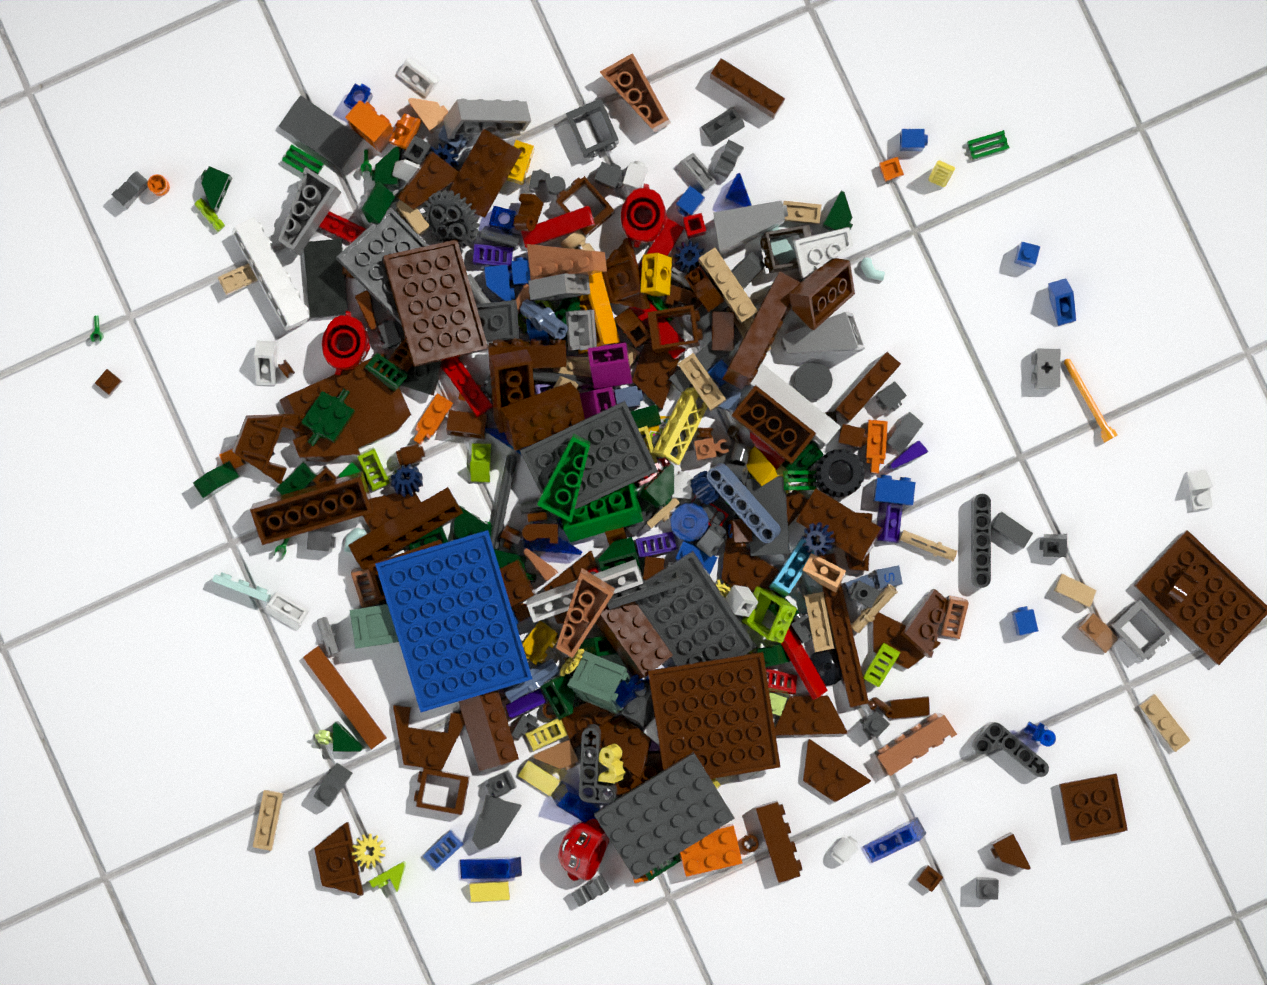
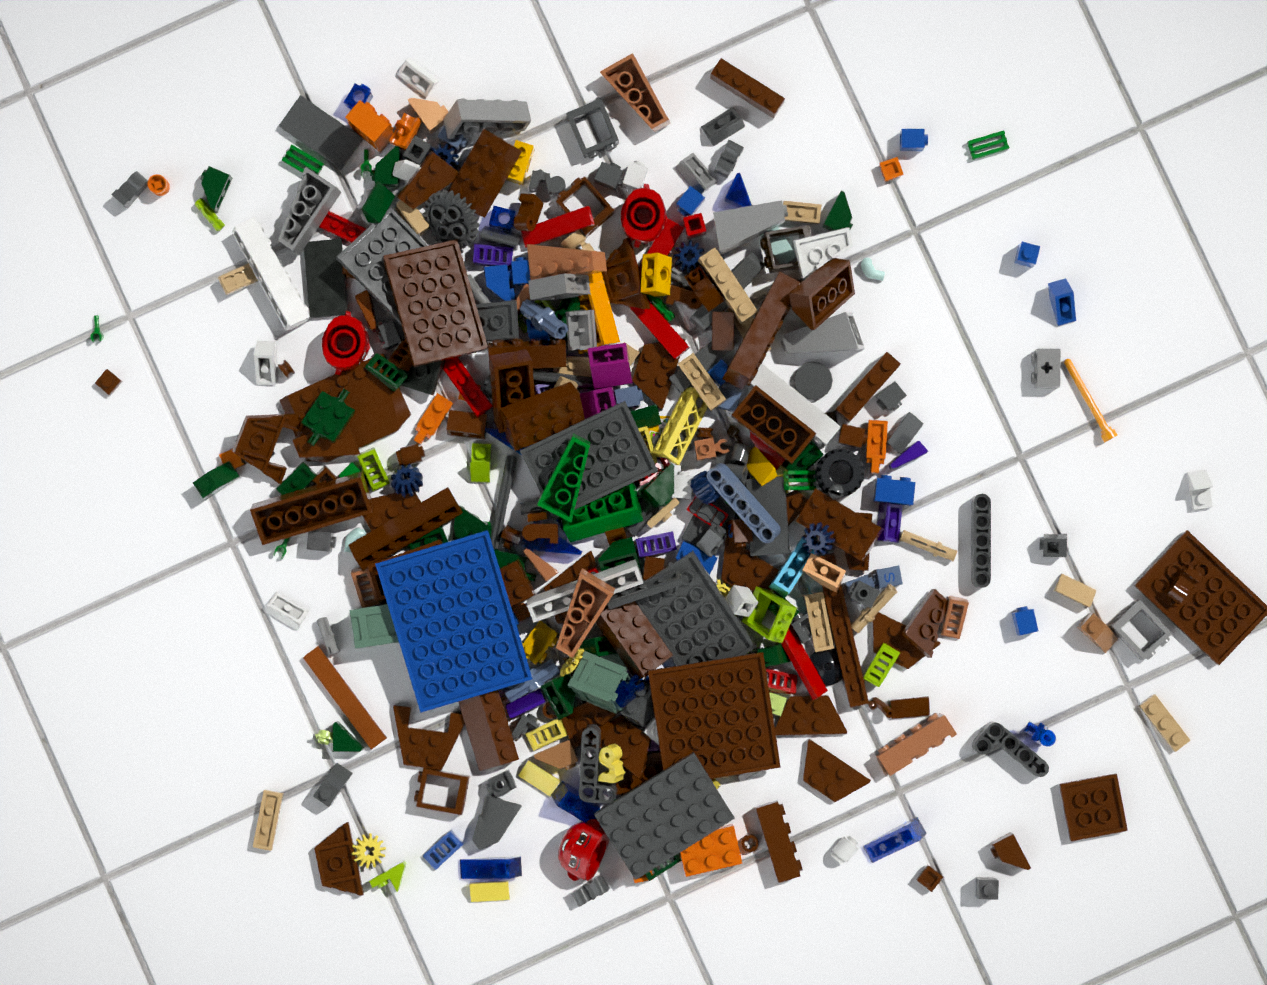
(242, 586): light aqua plate -> none
(632, 328): reddish brown slope -> none
(653, 318): reddish brown window -> none
(689, 522): blue tile -> none
(838, 488): none -> dark grey hinge
(874, 724): dark grey brick -> none
(941, 173): light yellow slope -> none
(1012, 530): dark grey slope -> none

